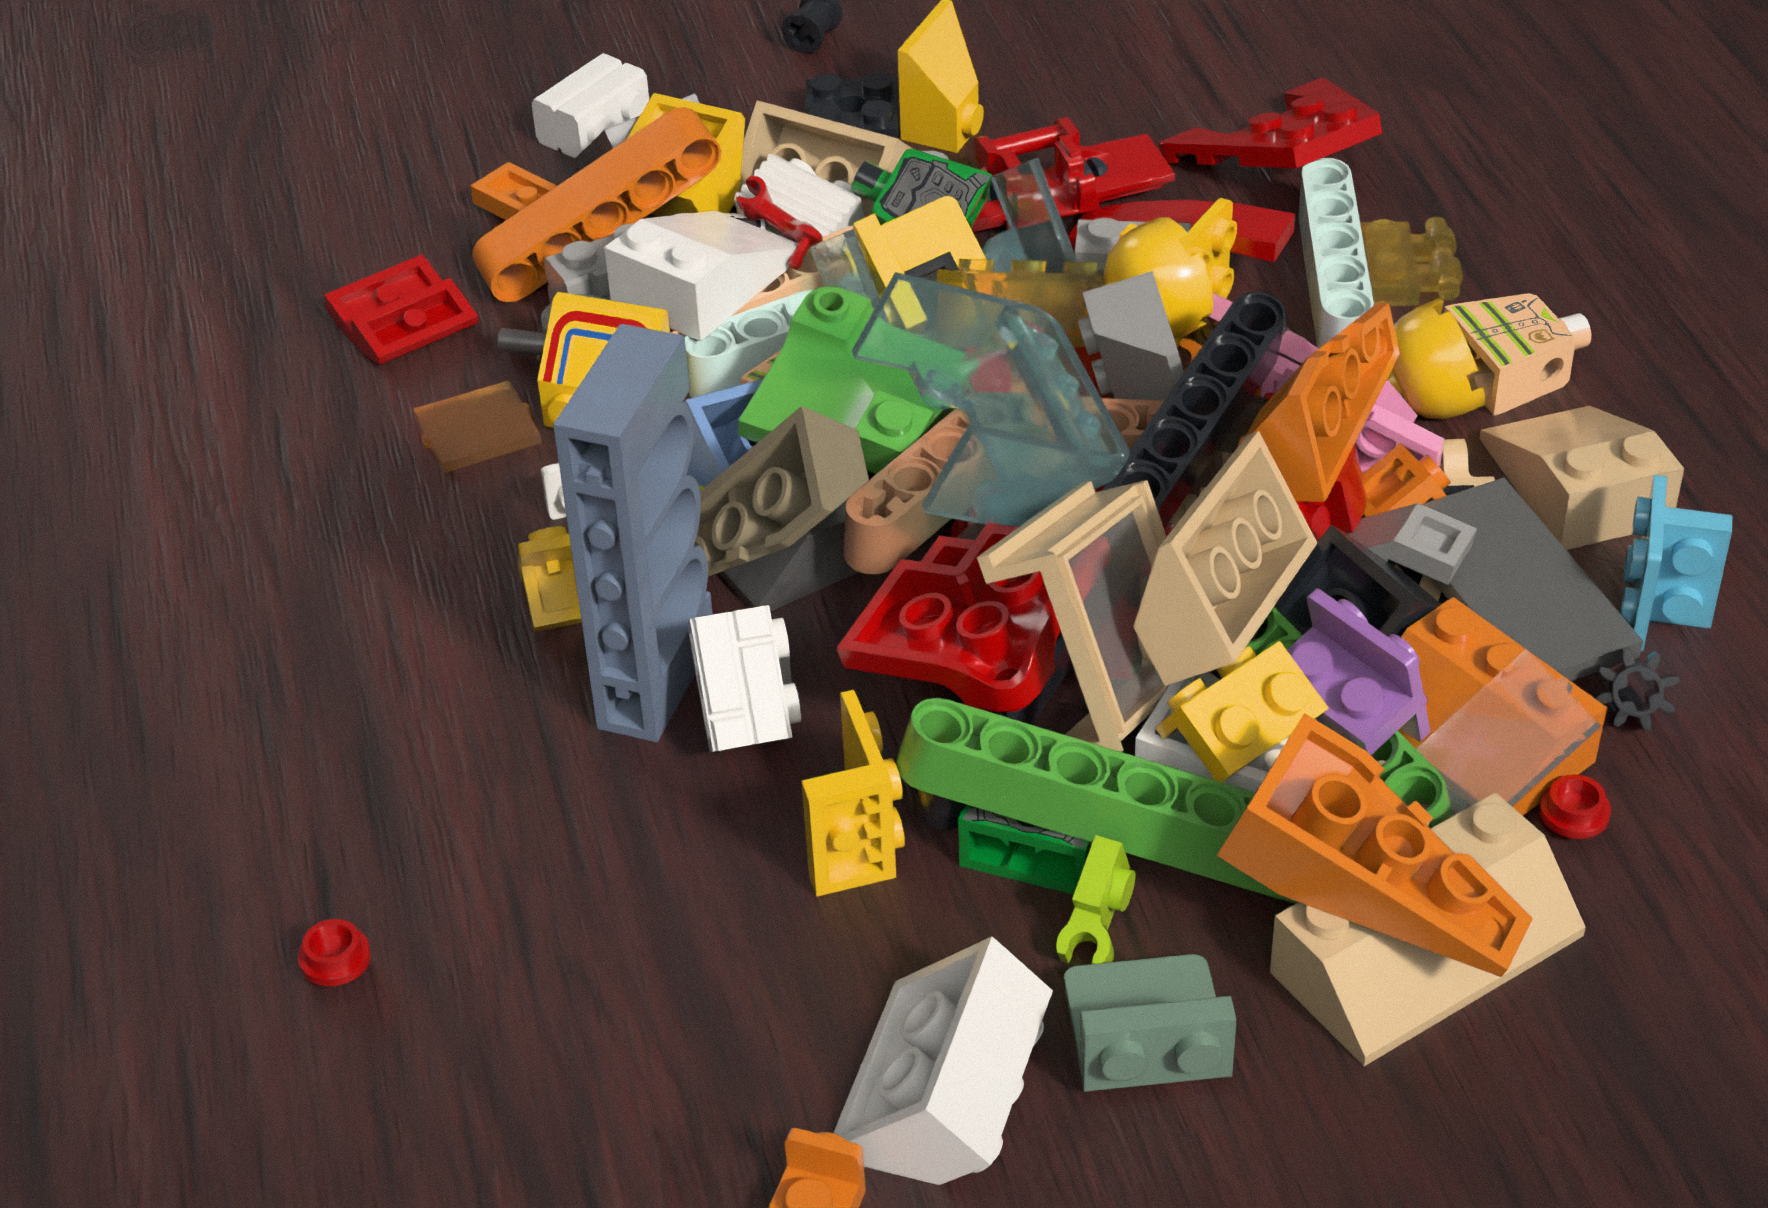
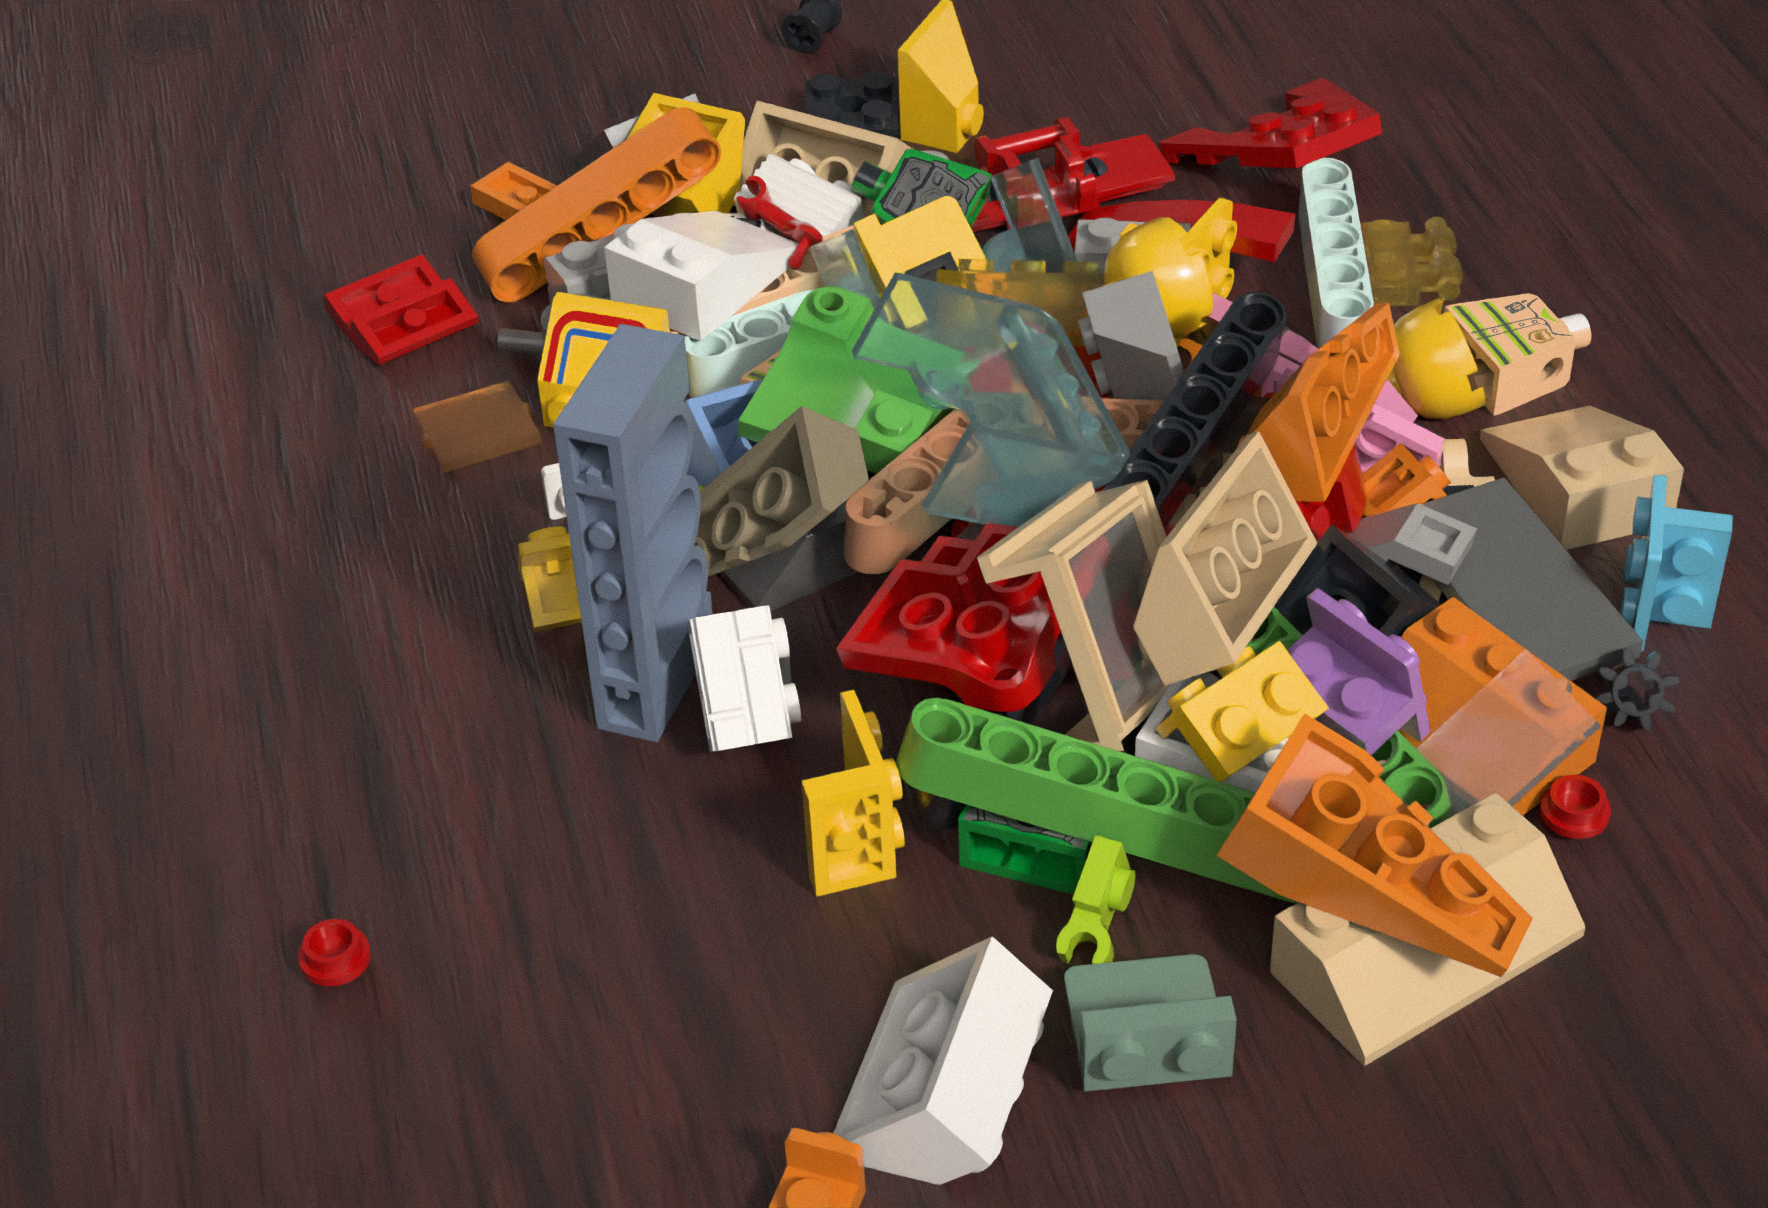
(588, 103): white brick -> none

